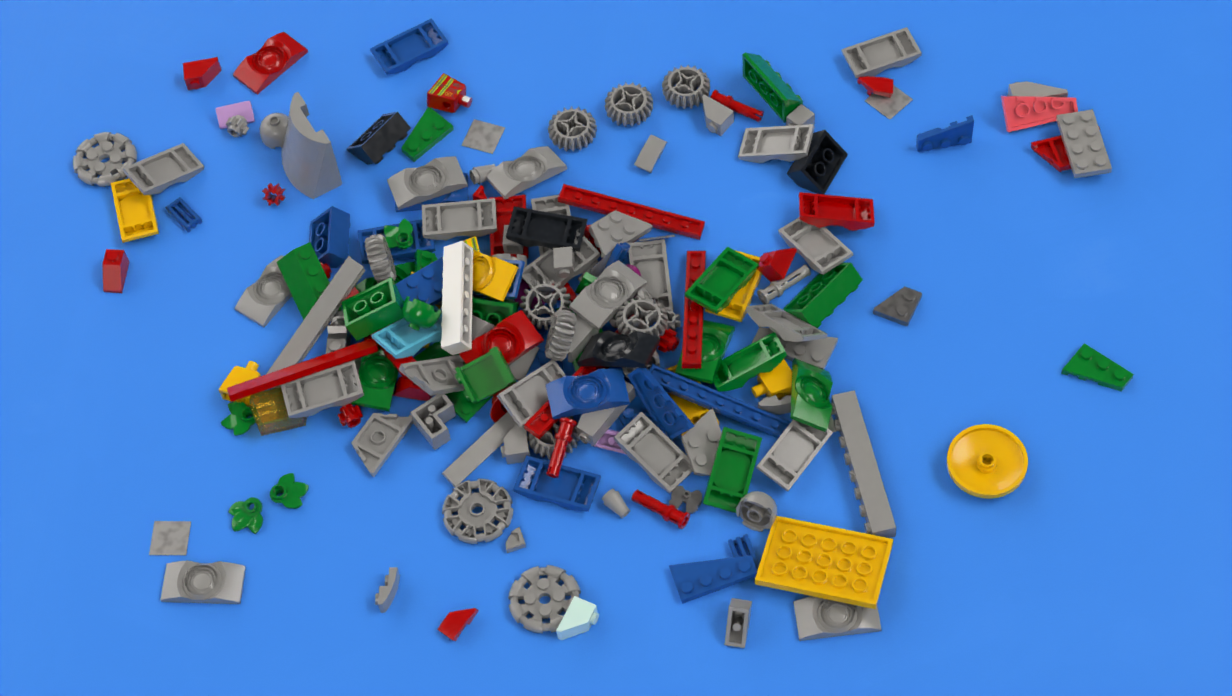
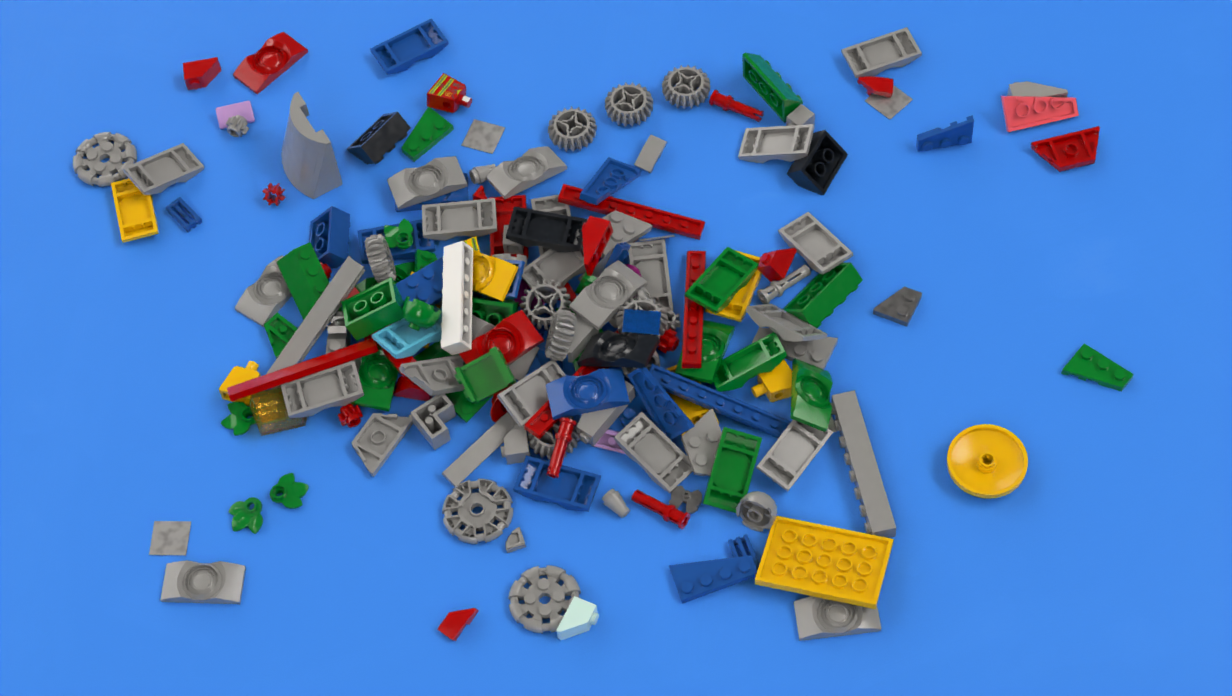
(114, 270): red slope -> none
(273, 129): light grey cylinder -> none
(279, 332): none -> green wing
(388, 592): light grey slope -> none
(564, 262): light grey brick -> none
(595, 235): none -> red slope
(608, 180): none -> blue wing
(641, 321): none -> clear blue sticker
(717, 116): light grey slope -> none
(738, 622): light grey slope -> none
(774, 406): light grey slope -> none
(833, 210): red slope -> none
(1083, 143): light grey plate -> none

